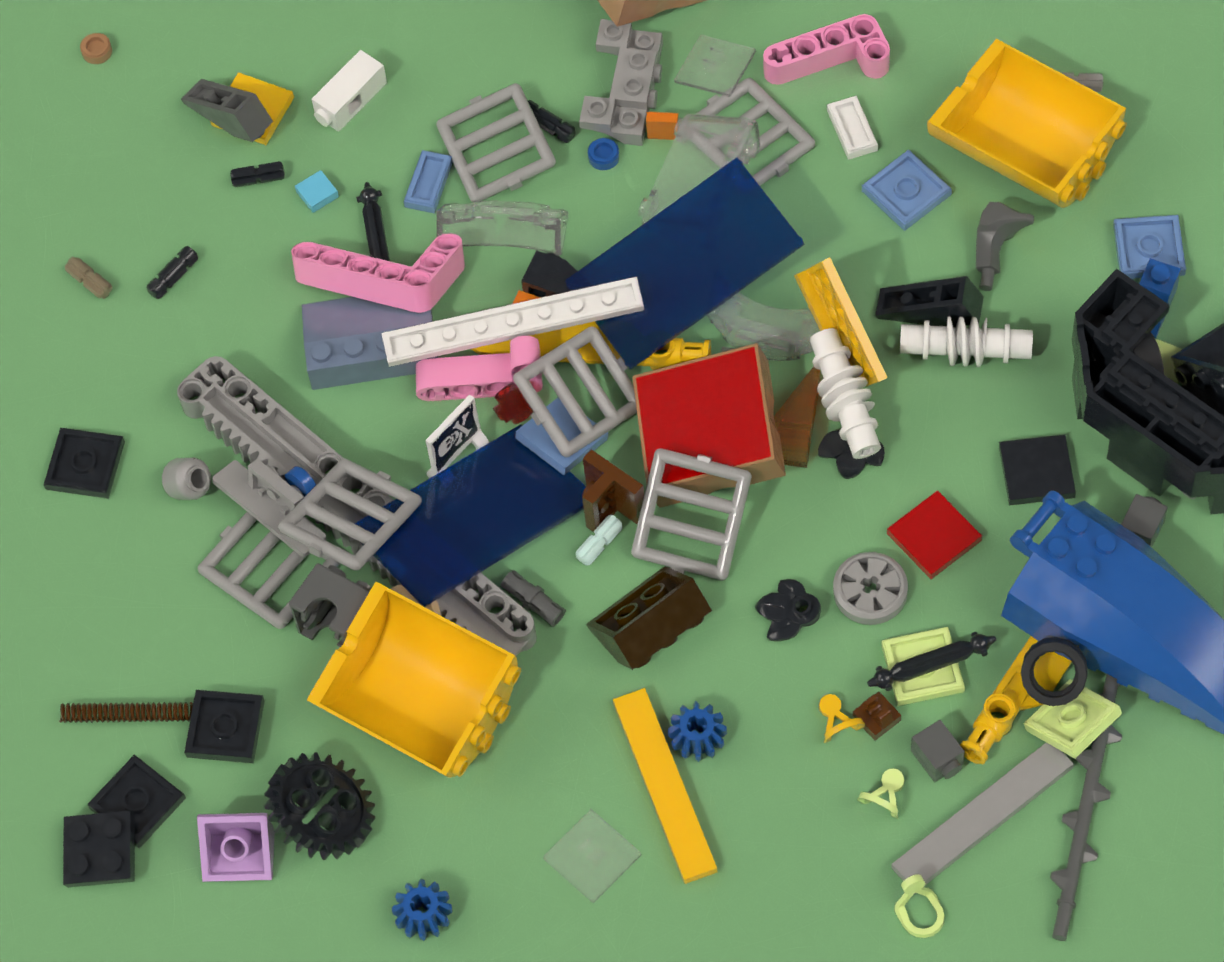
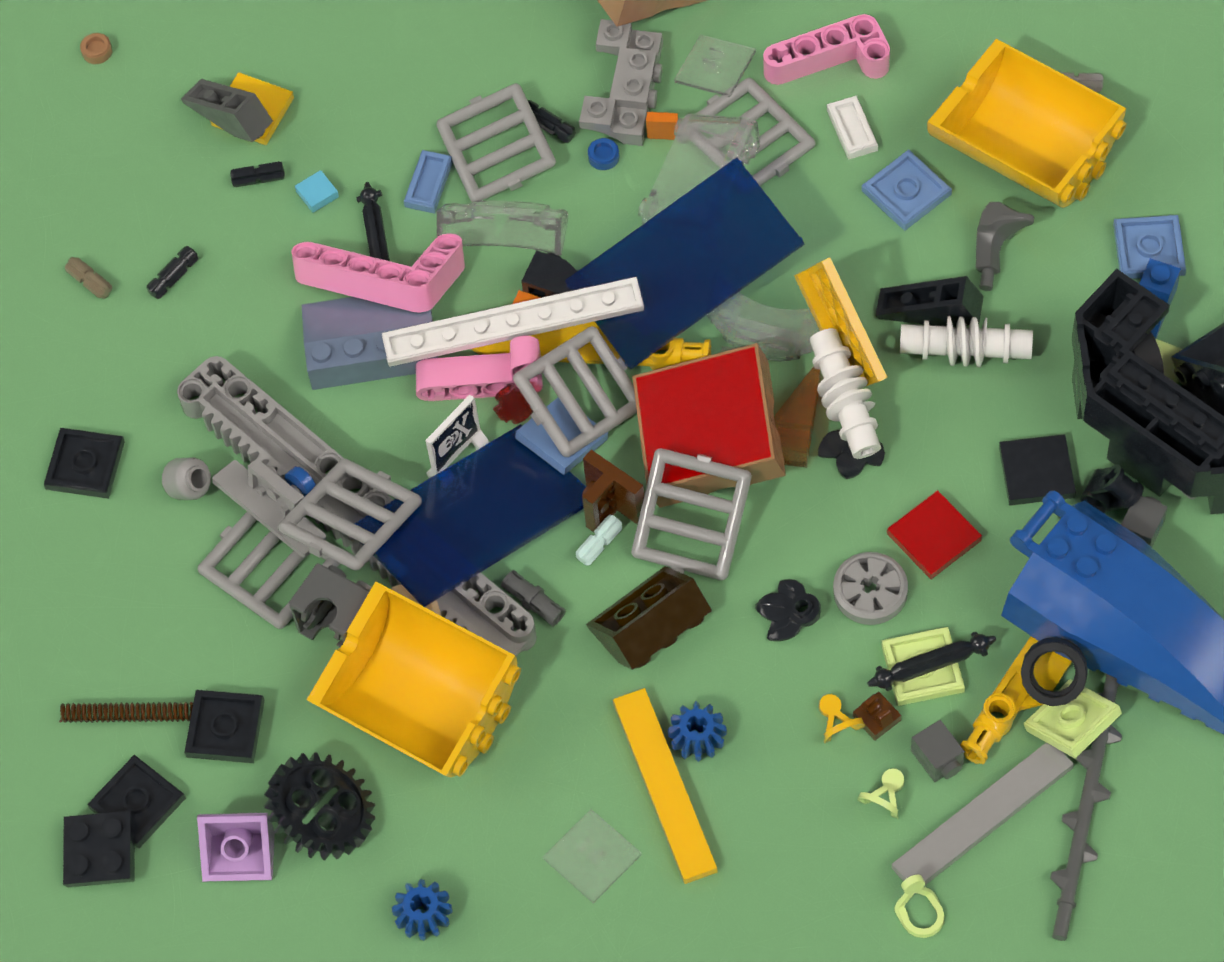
(349, 91): white brick -> none
(1111, 489): none -> black piece

